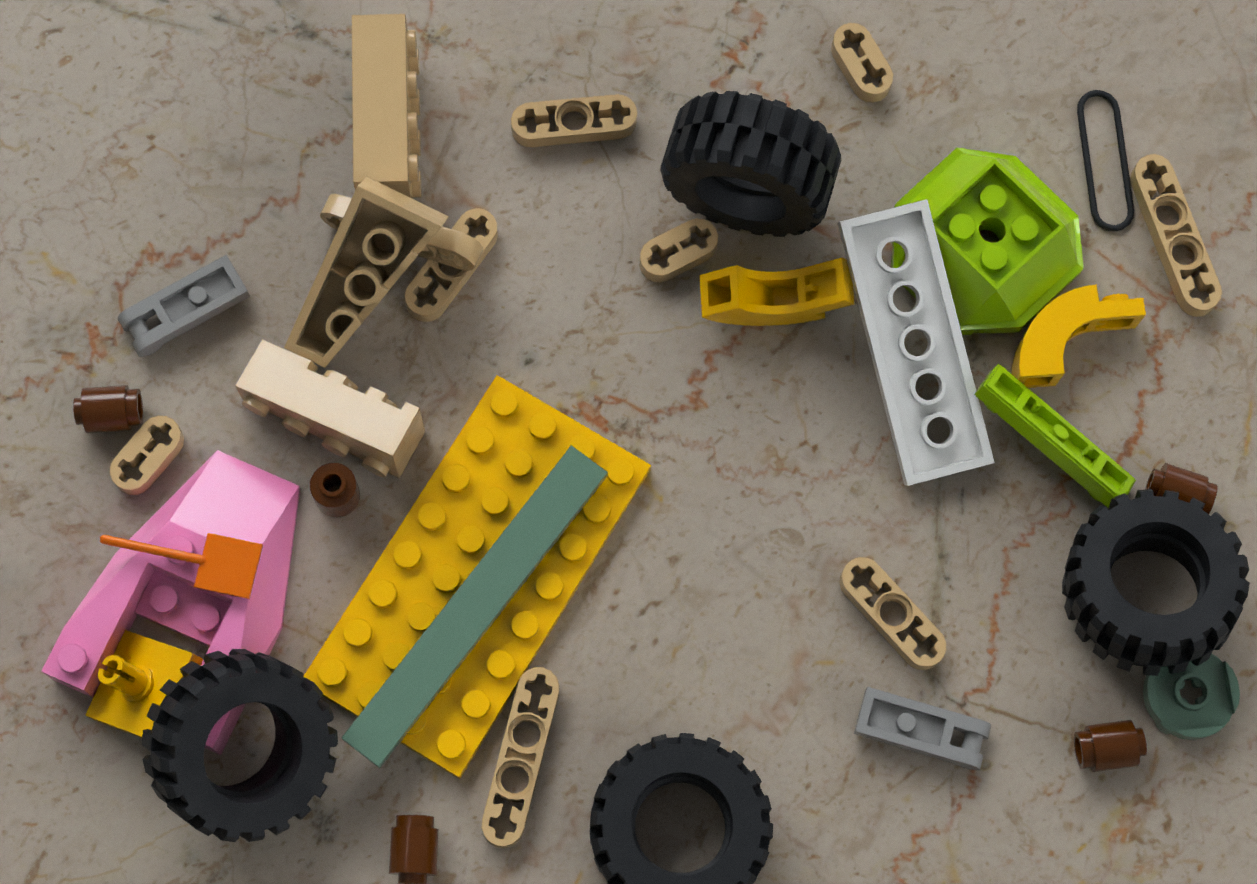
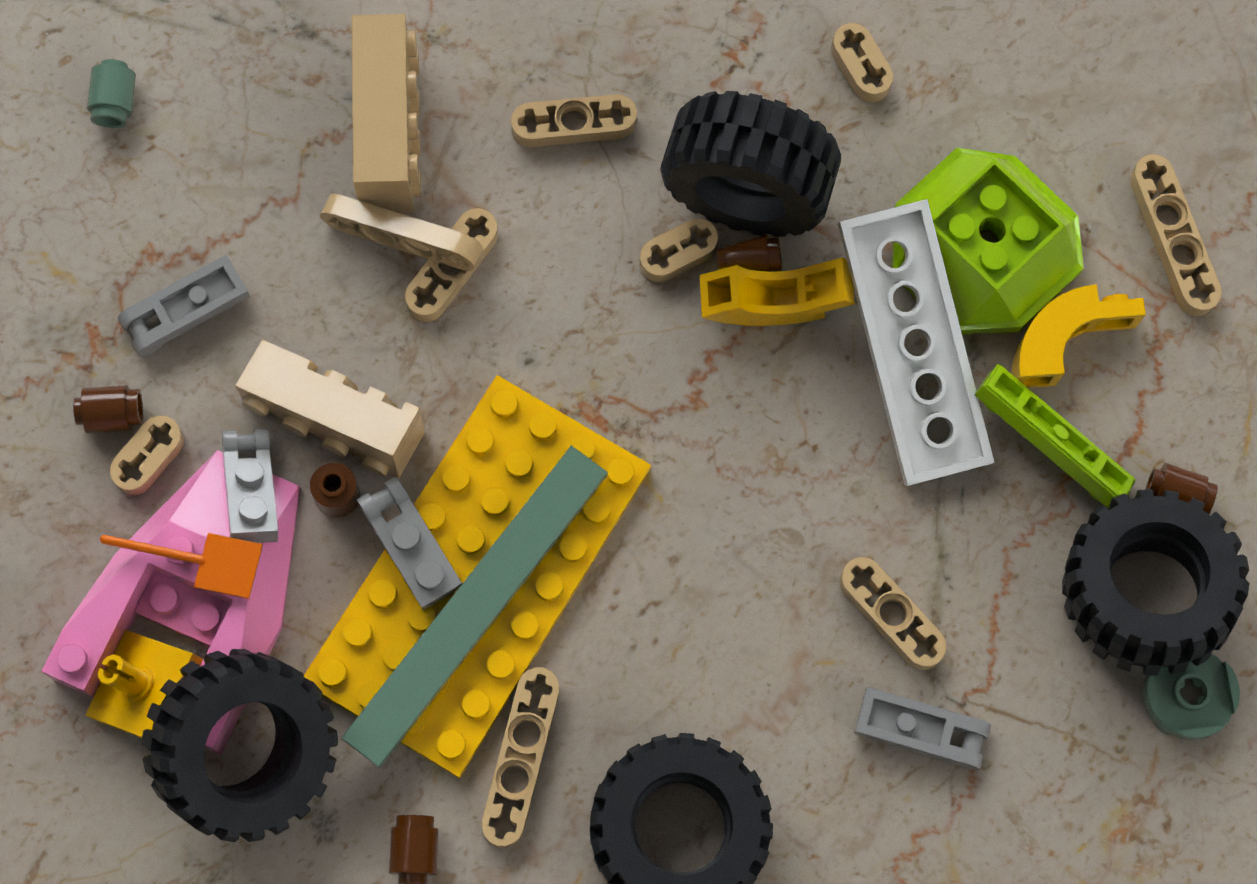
(111, 93): none -> sand green brick
(249, 487): none -> light grey plate
(366, 258): tan wedge -> none
(410, 545): none -> light grey plate
(753, 254): none -> reddish brown cone
(1110, 746): reddish brown brick -> none
(1123, 158): black piece -> none

